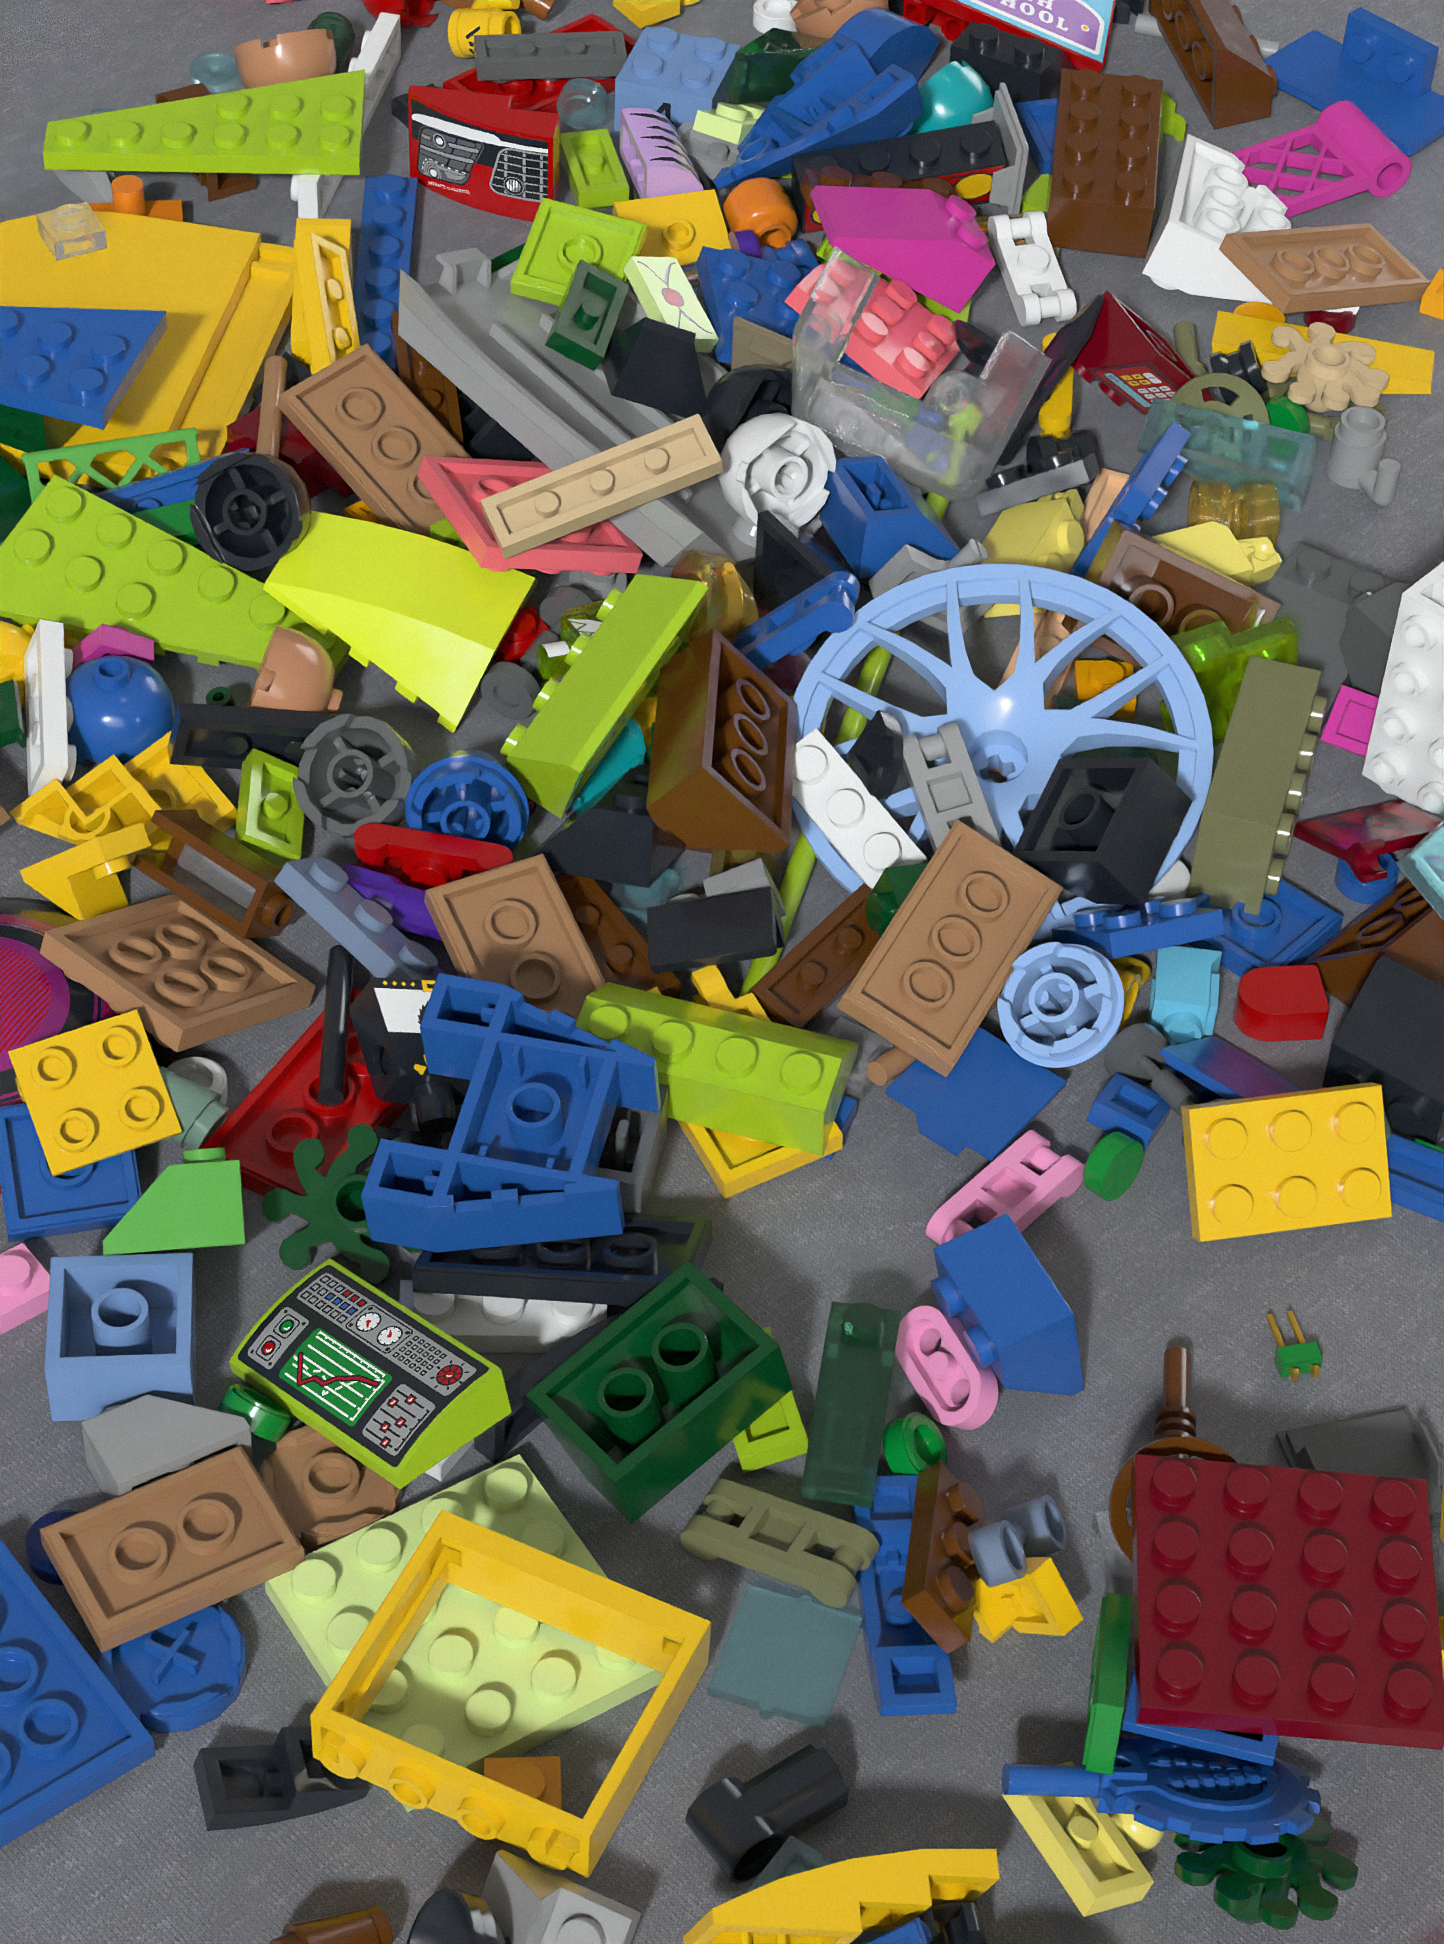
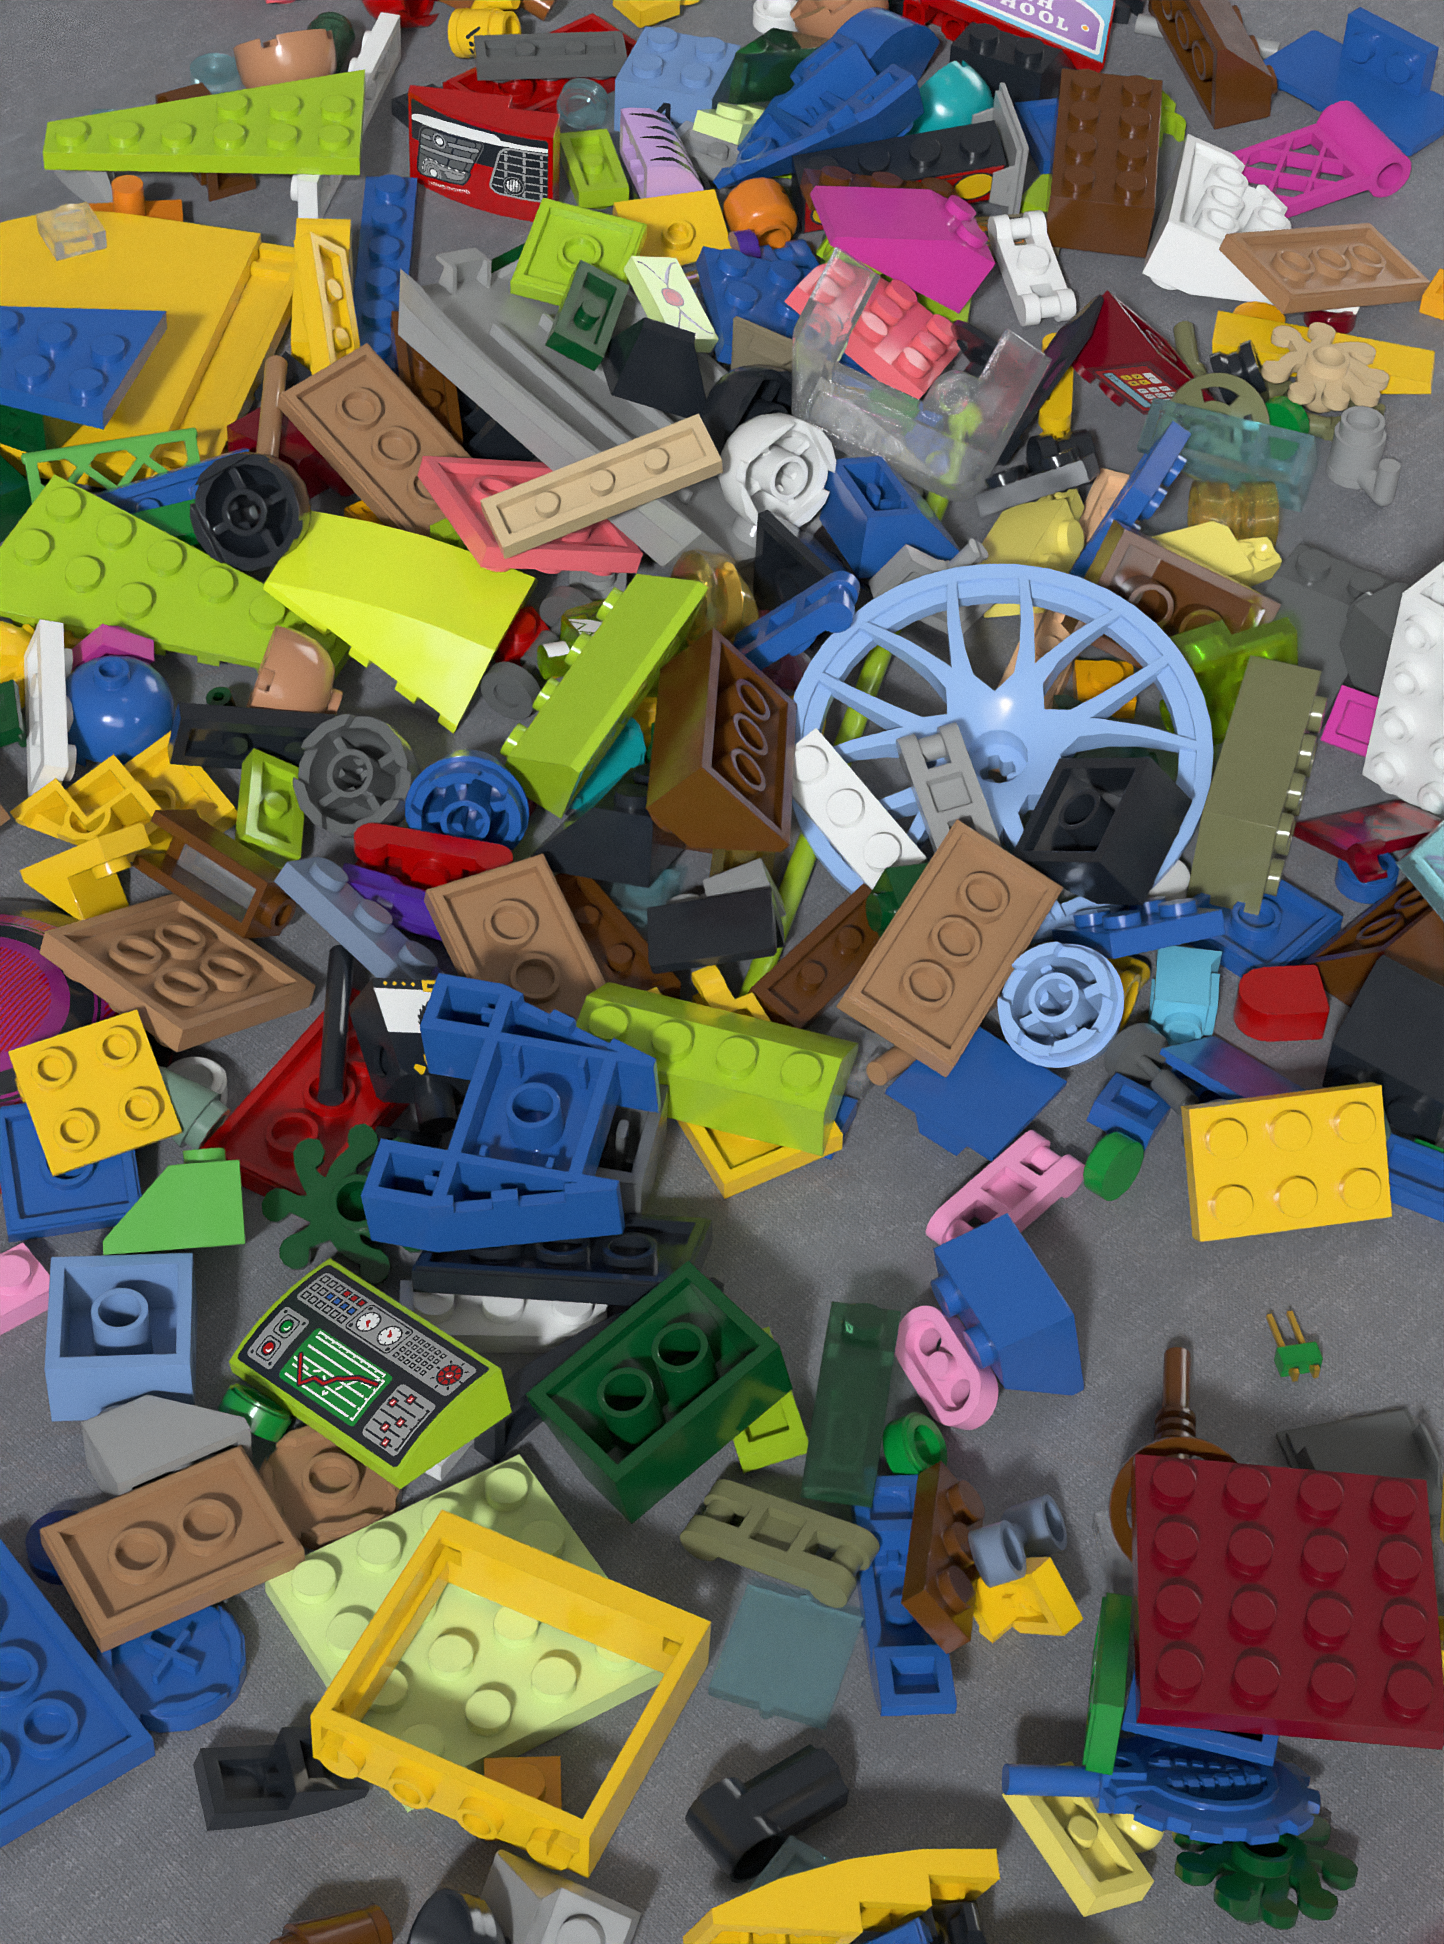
(878, 754): black tile -> none

